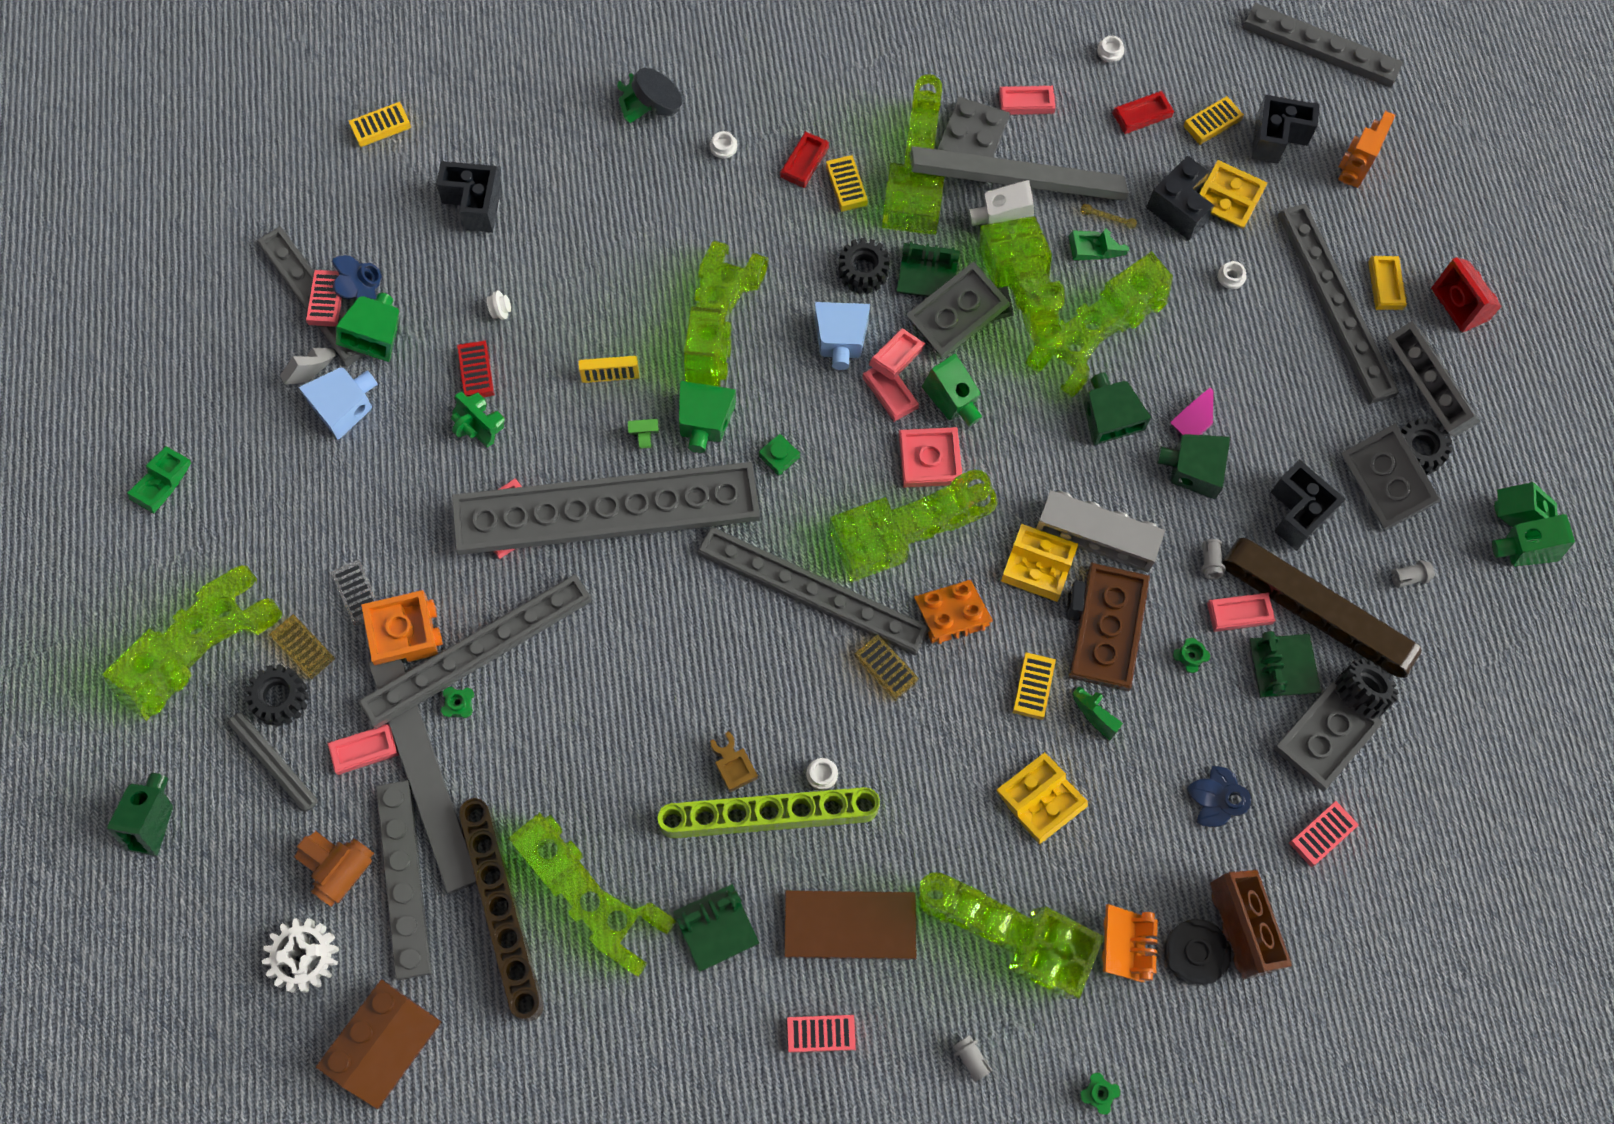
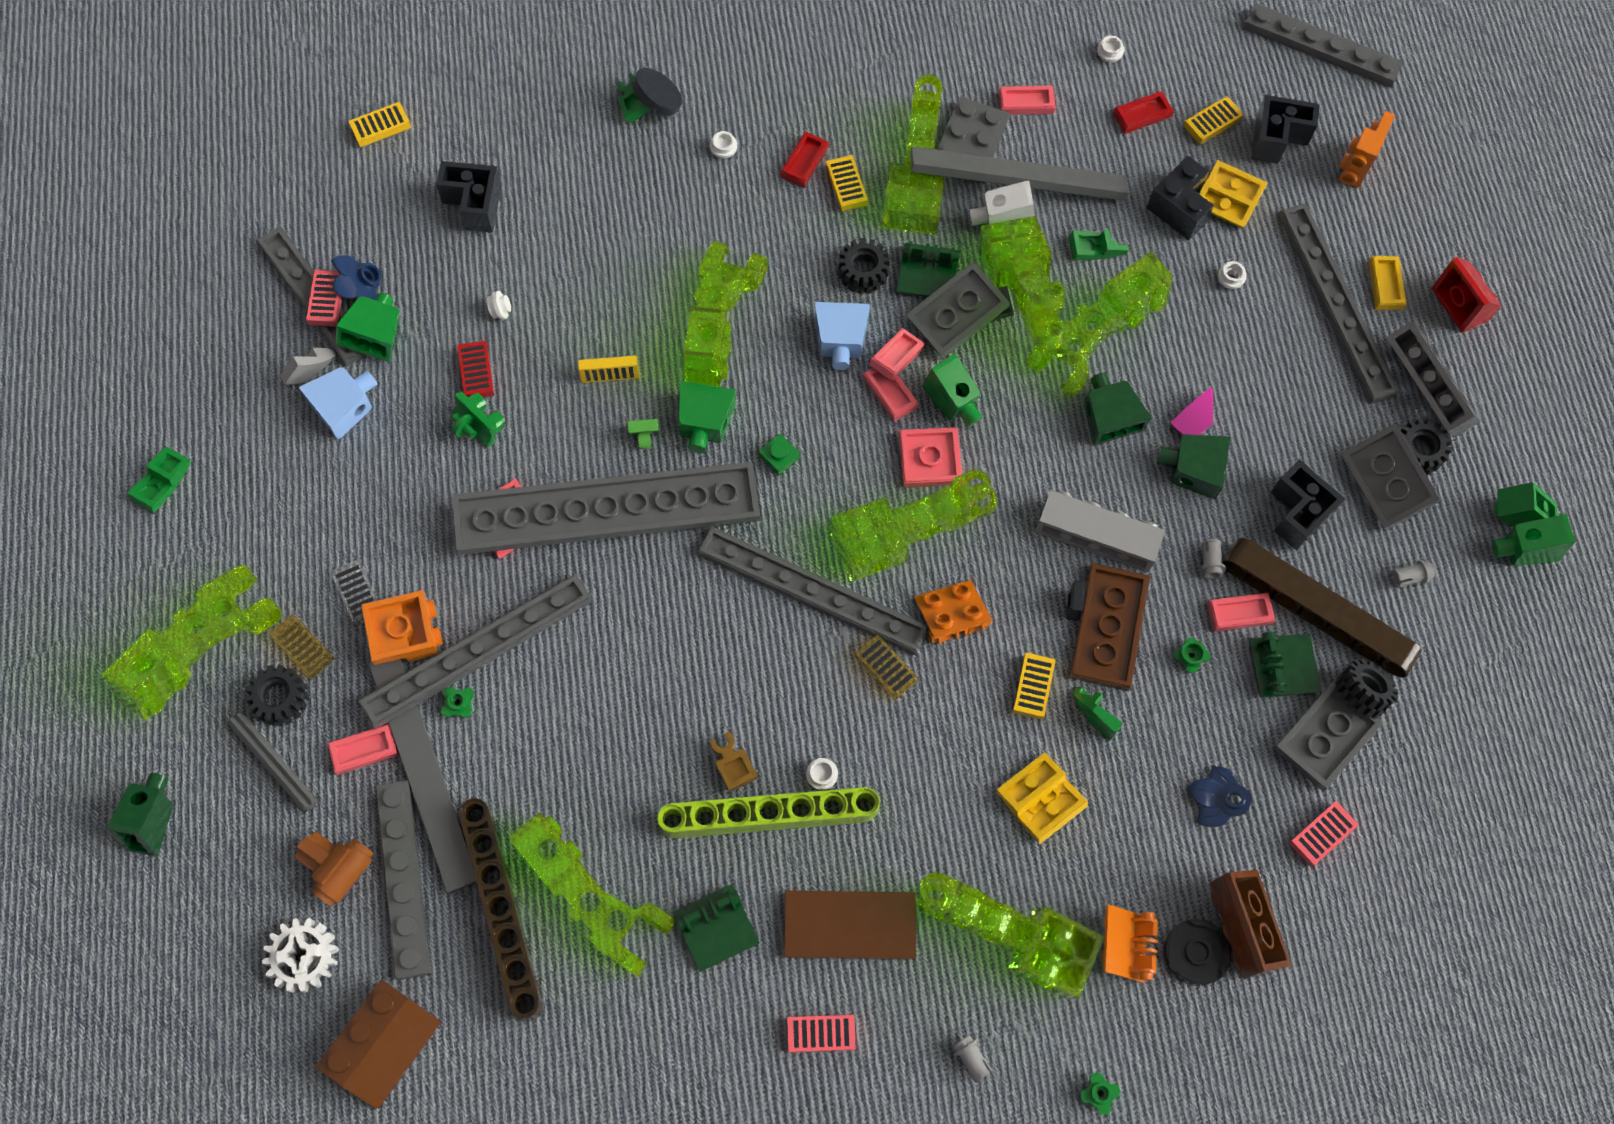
(1039, 562): yellow slope -> none
(1087, 209): clear yellow hinge -> none

